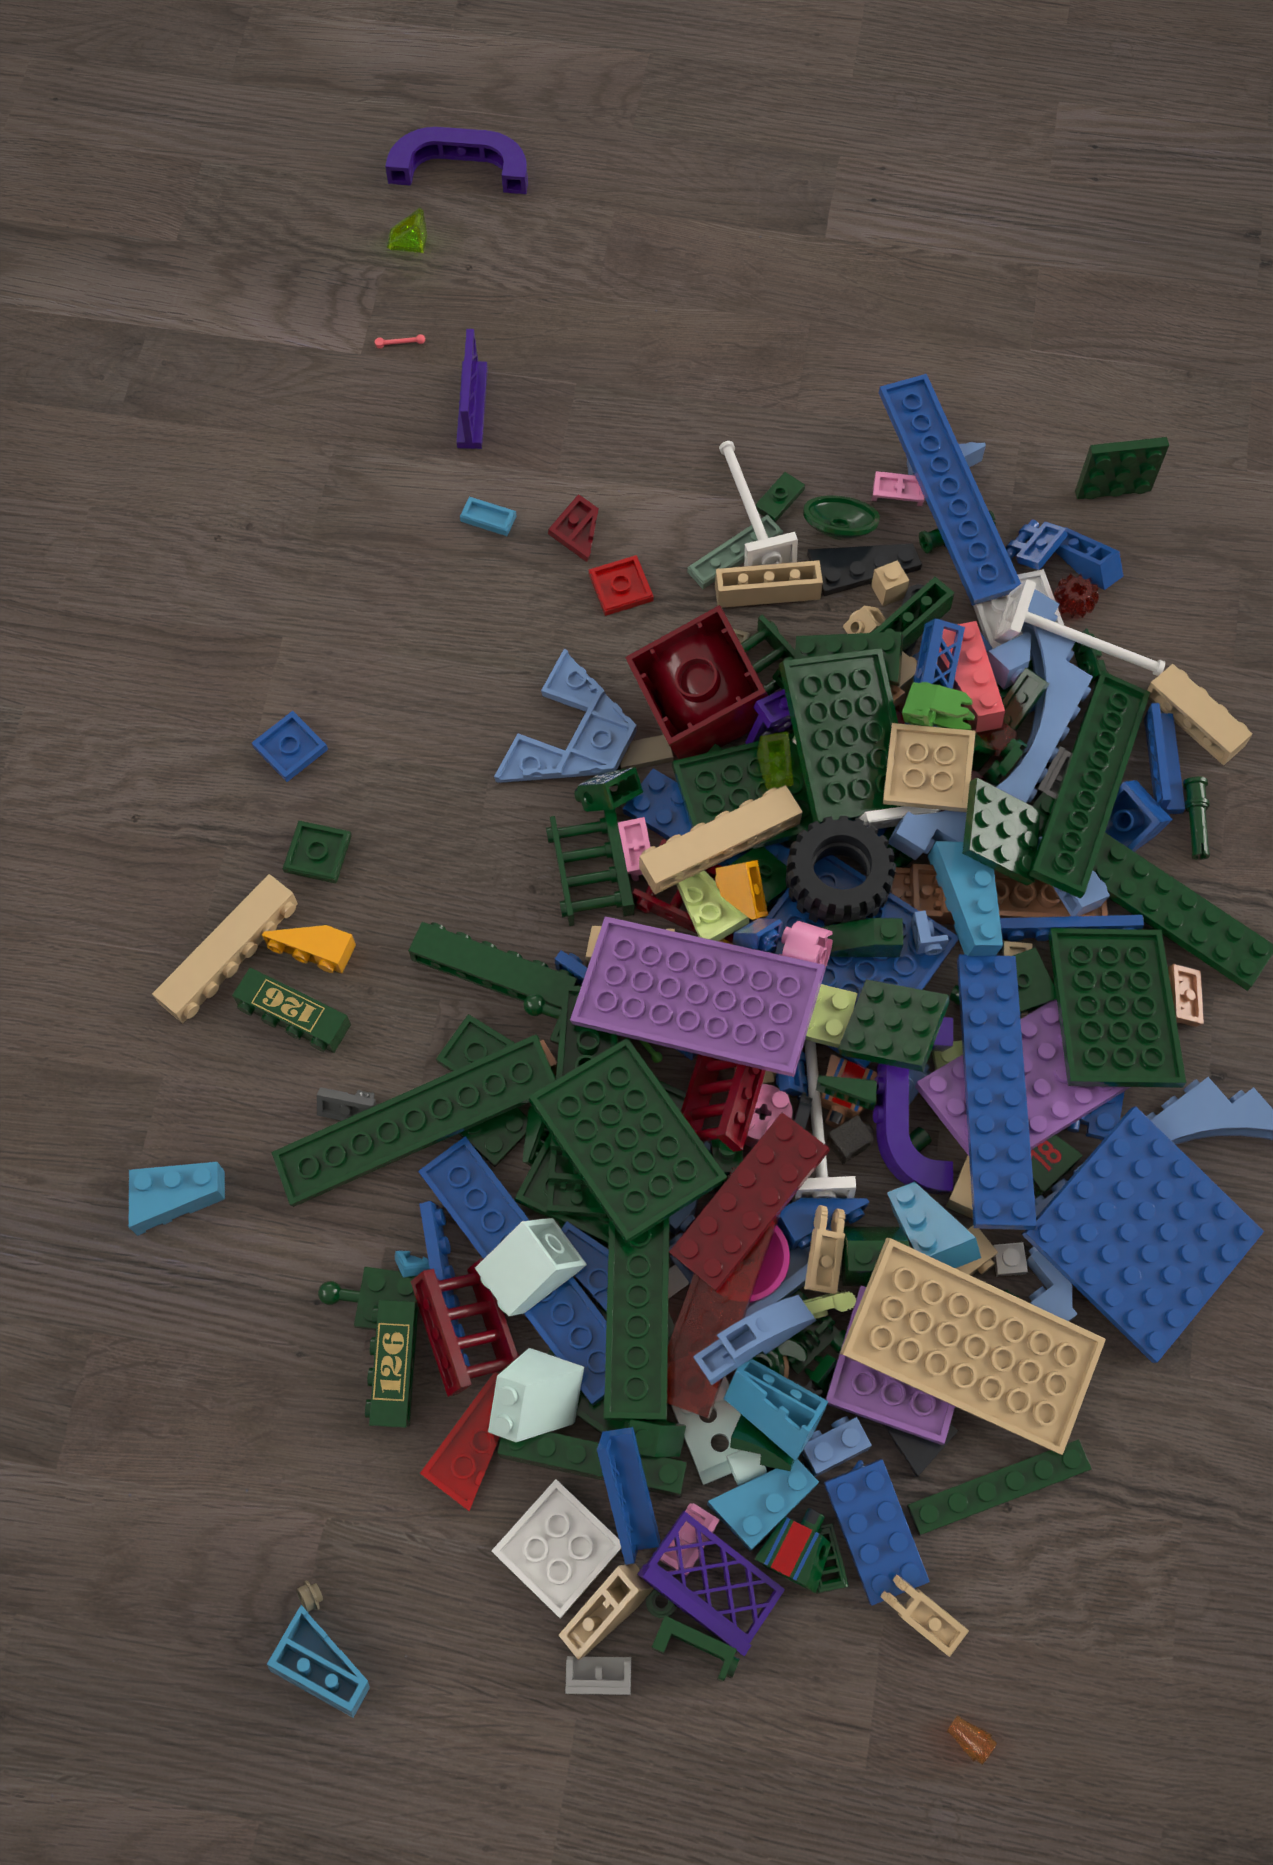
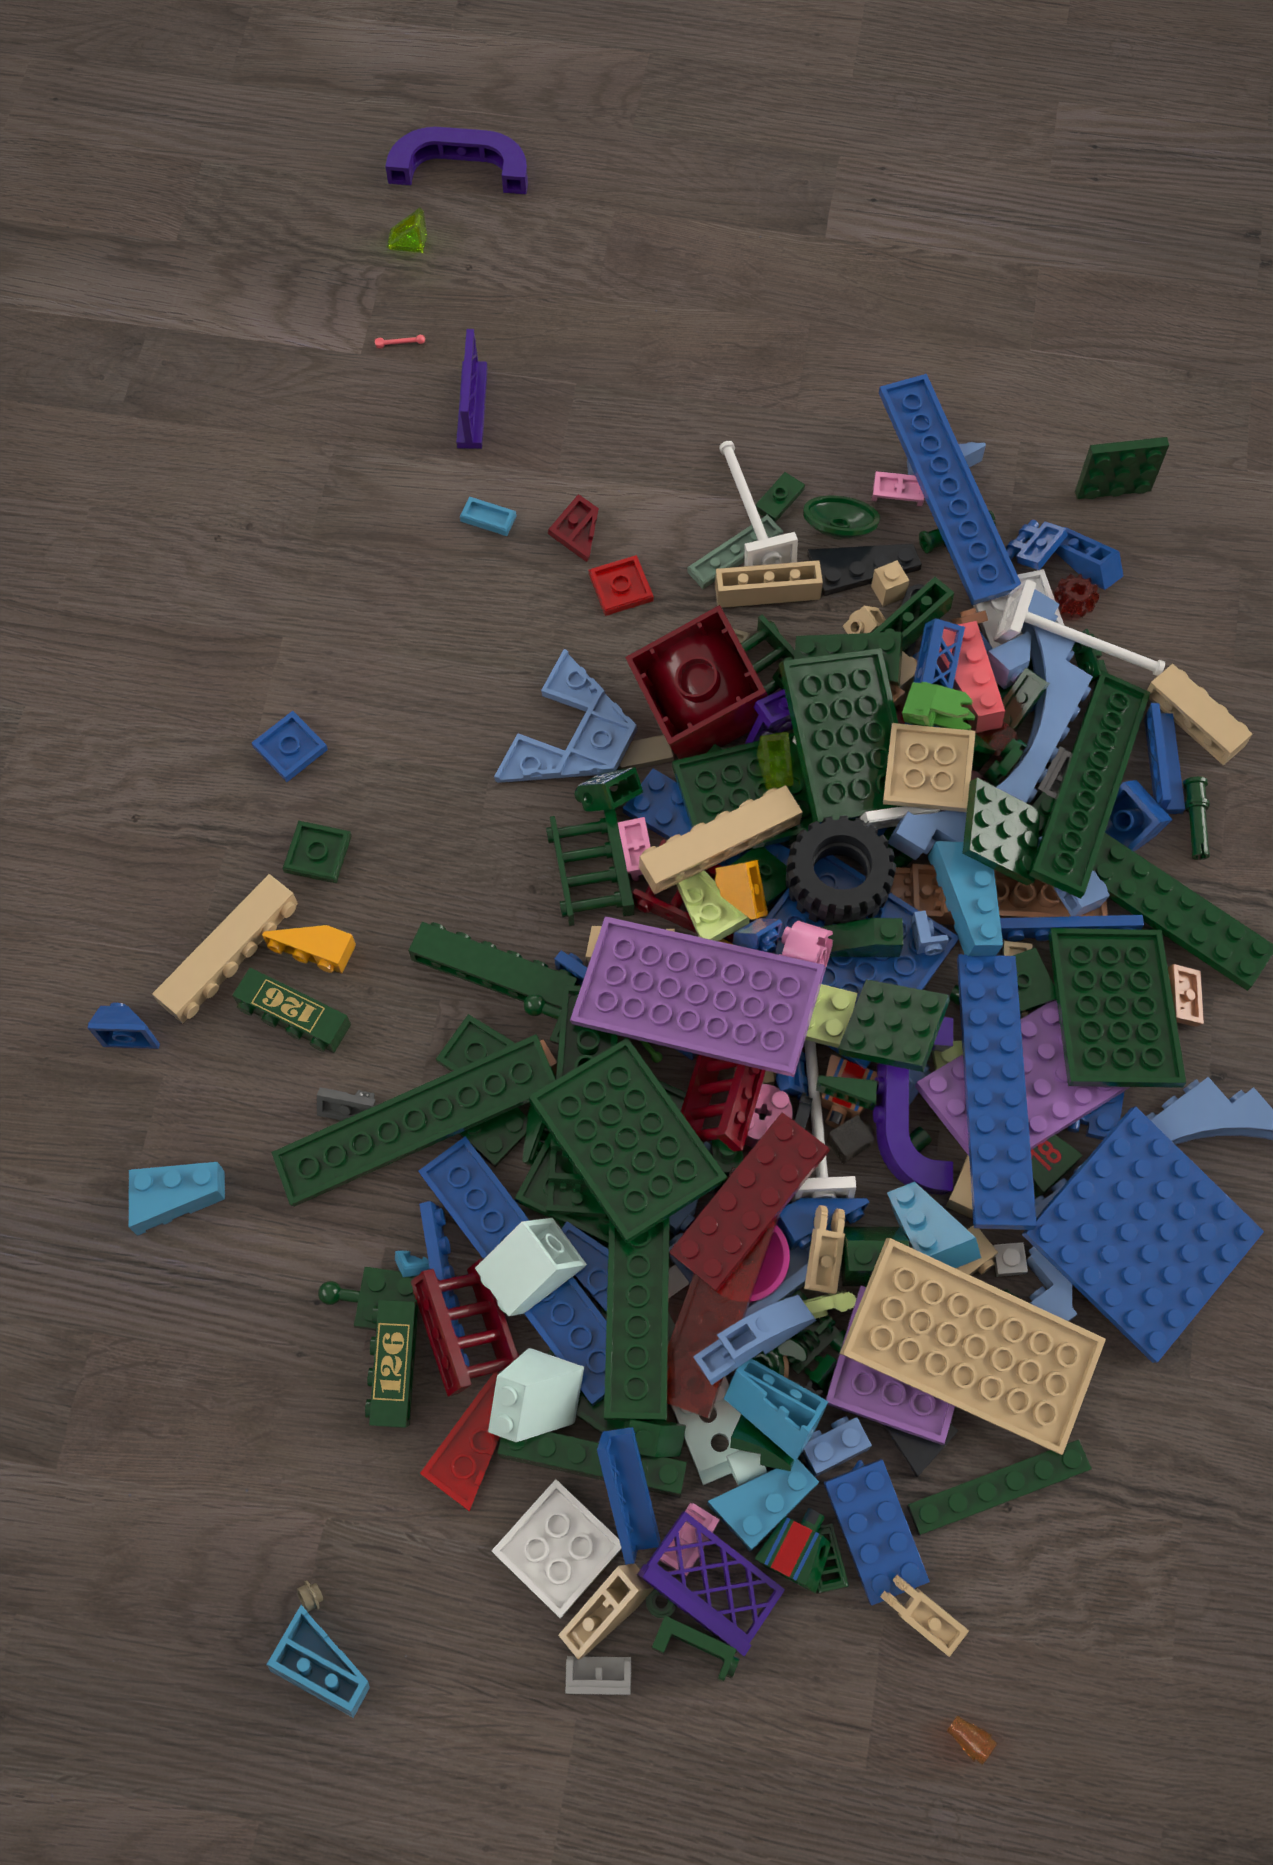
(121, 1028): none -> blue slope
(971, 615): none -> nougat plate

